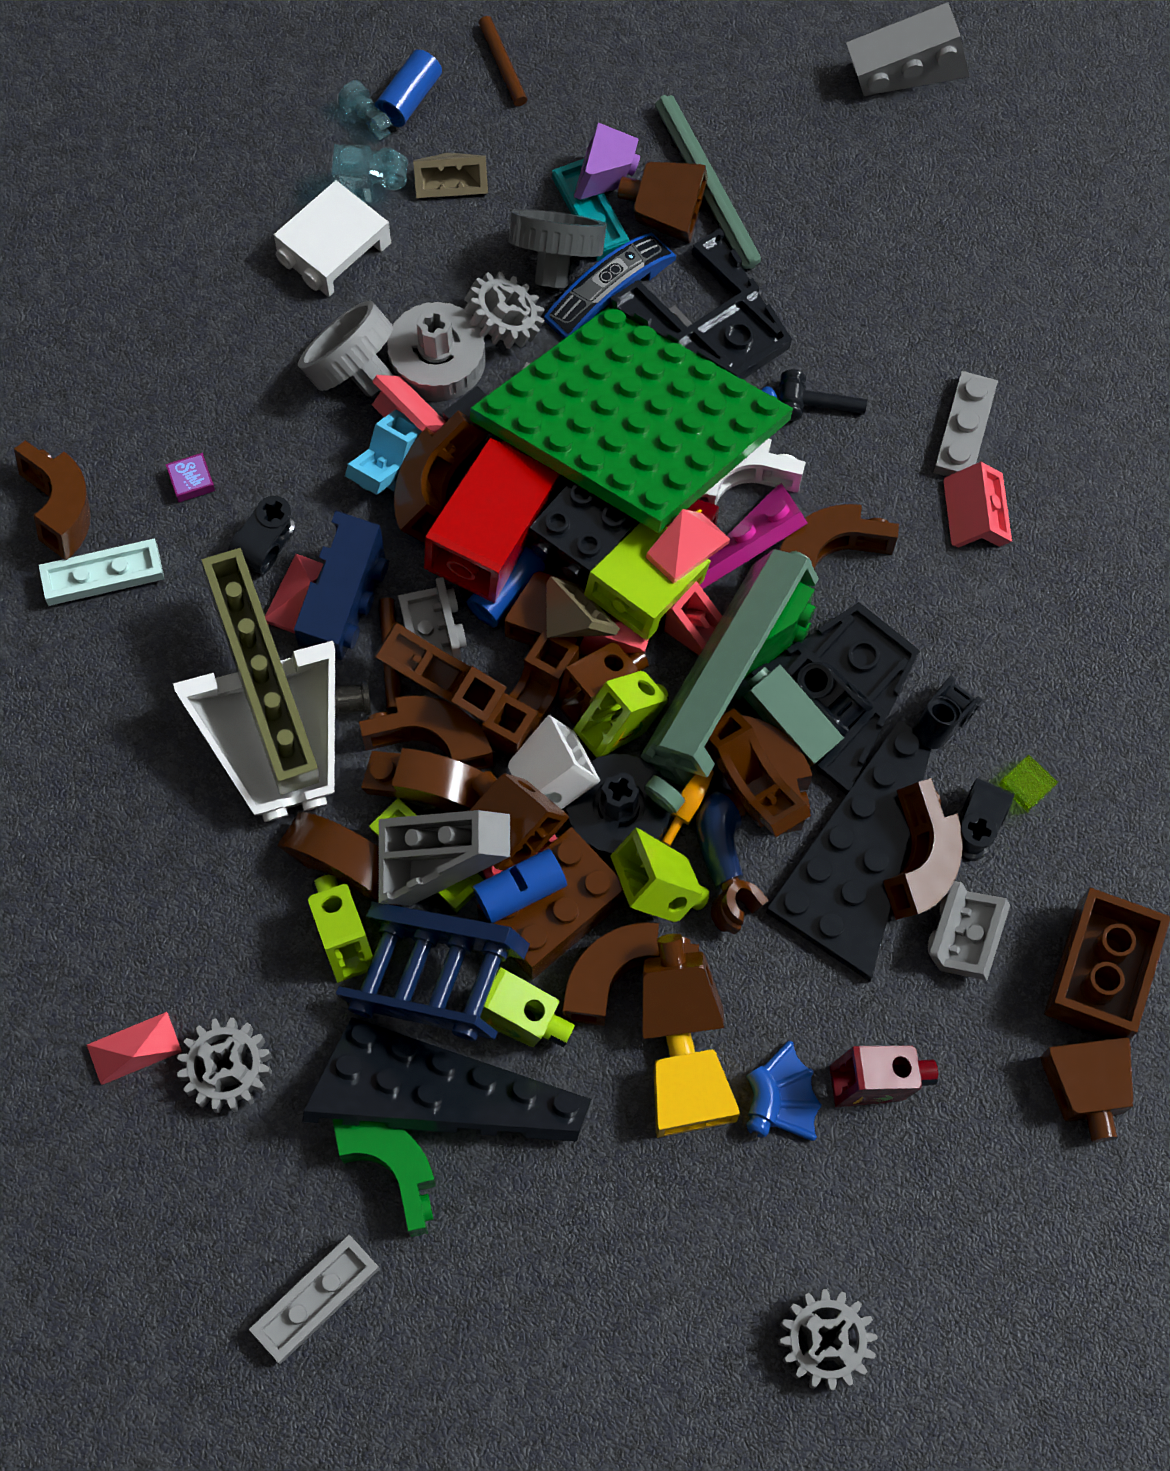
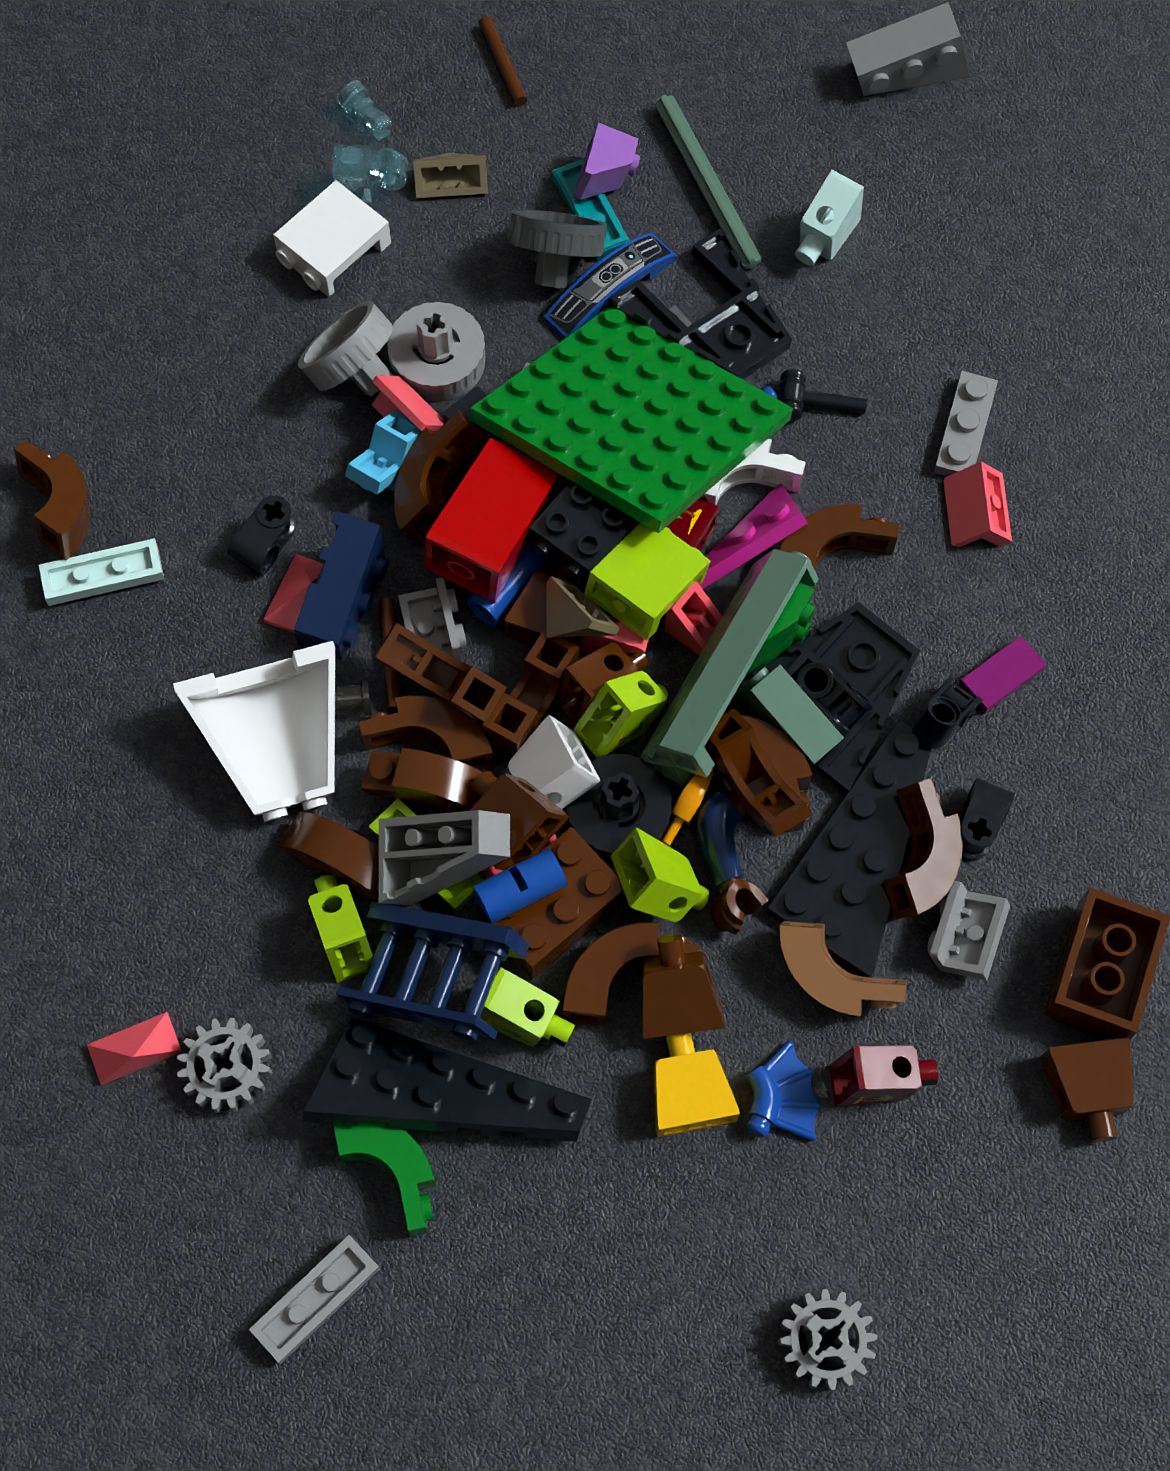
(190, 477): tile -> none
(260, 671): olive brick -> none
(409, 87): blue pin -> none
(504, 310): light grey gear -> none
(664, 794): sand green tile -> none
(667, 197): reddish brown torso -> none
(686, 544): coral slope -> none
(827, 982): none -> medium nougat arch
(830, 218): none -> light aqua torso
(1003, 673): none -> magenta tile
(1029, 783): clear neon green tile -> none

